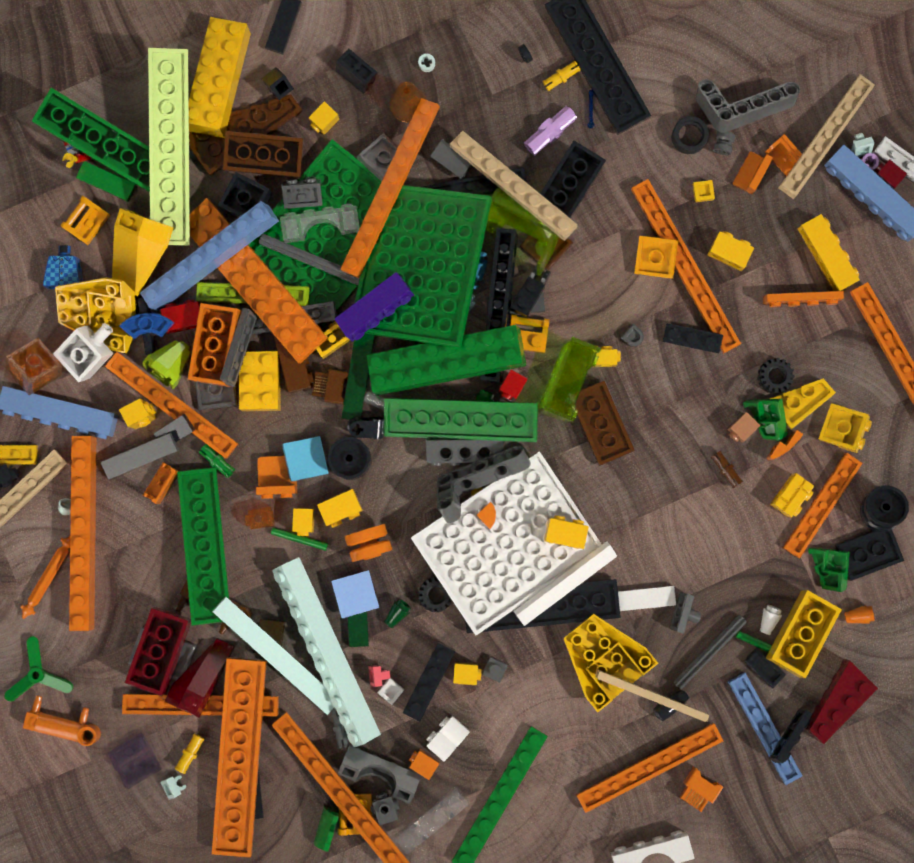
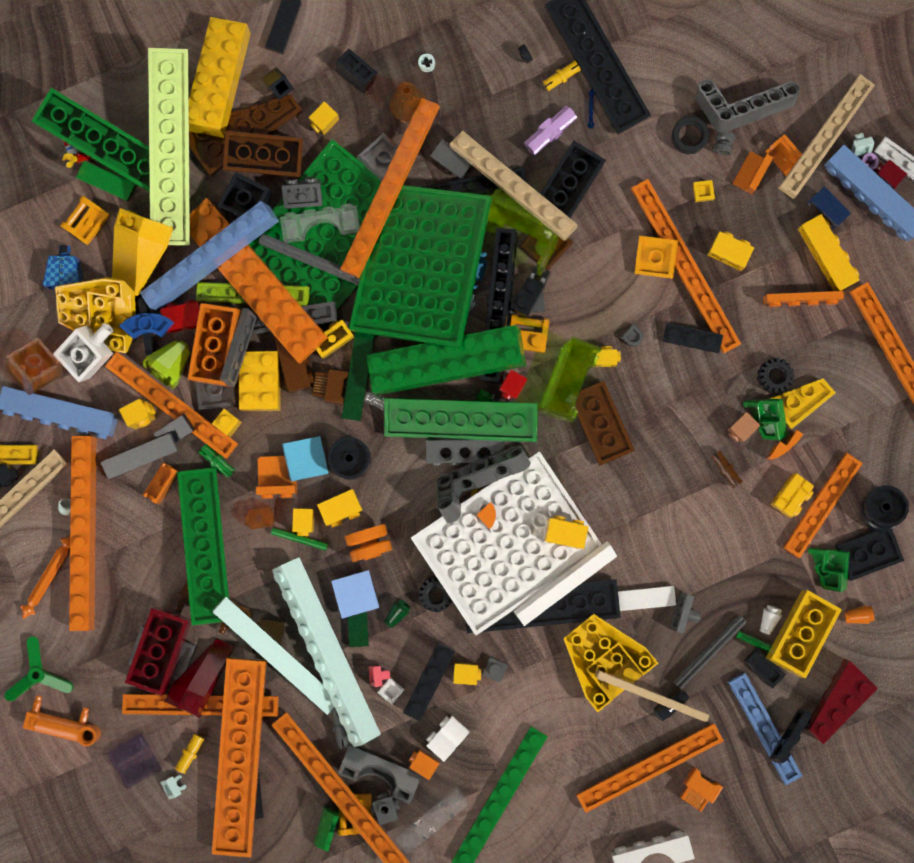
(227, 422): none -> yellow brick
(370, 427): black piece -> none
(374, 307): dark purple brick -> none
(830, 207): none -> dark blue hinge
(845, 428): yellow plate -> none

